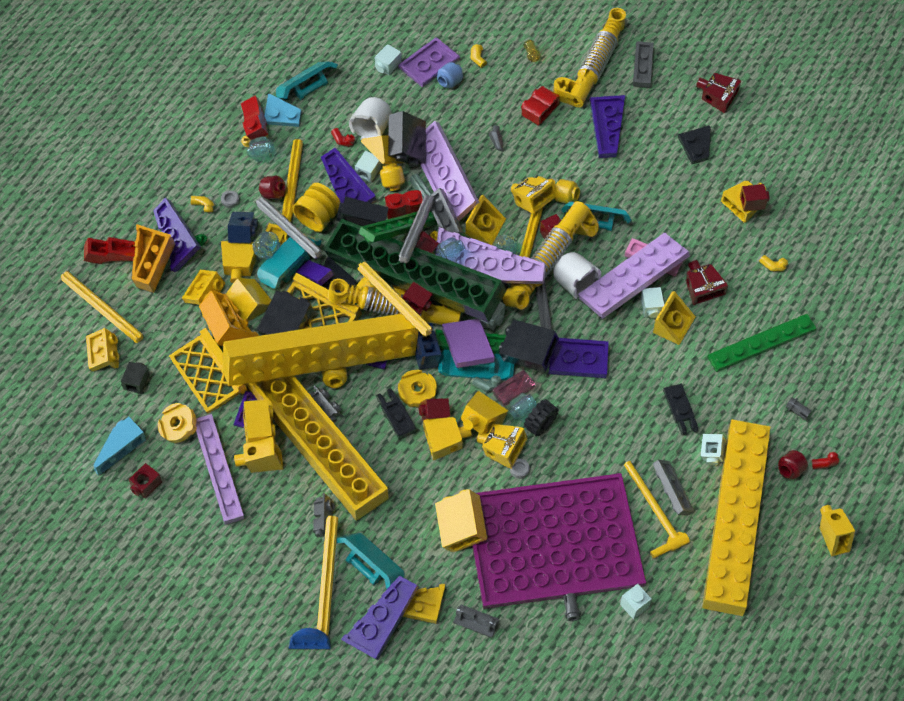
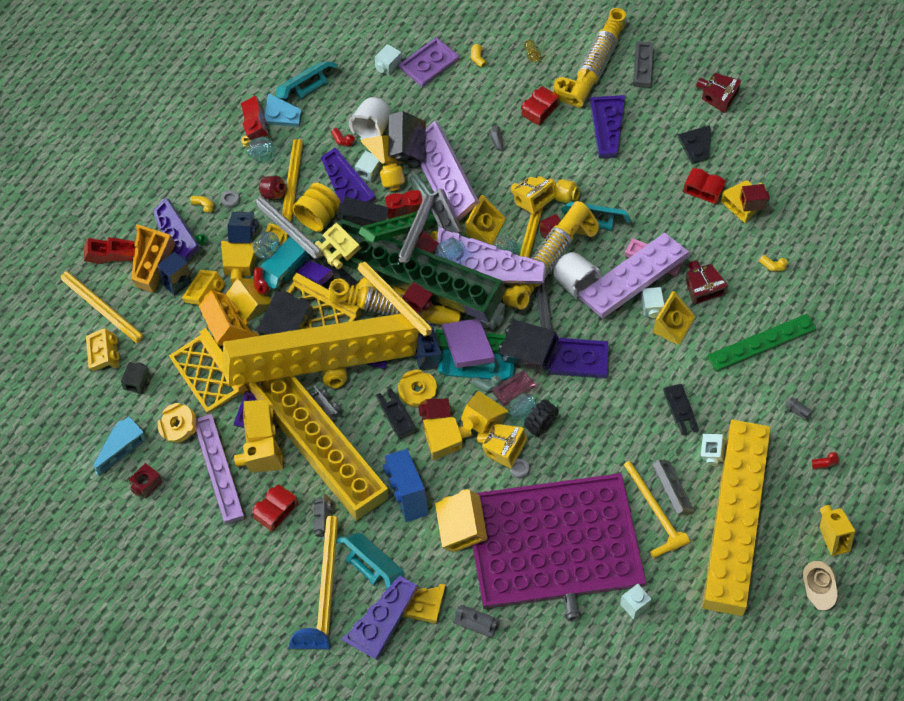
(174, 273): none -> brick
(259, 282): none -> red arm
(274, 507): none -> red brick
(341, 241): none -> light yellow plate
(407, 485): none -> blue wedge
(449, 75): medium blue head -> none
(704, 185): none -> red brick
(792, 464): dark red head -> none
(826, 593): none -> tan piece

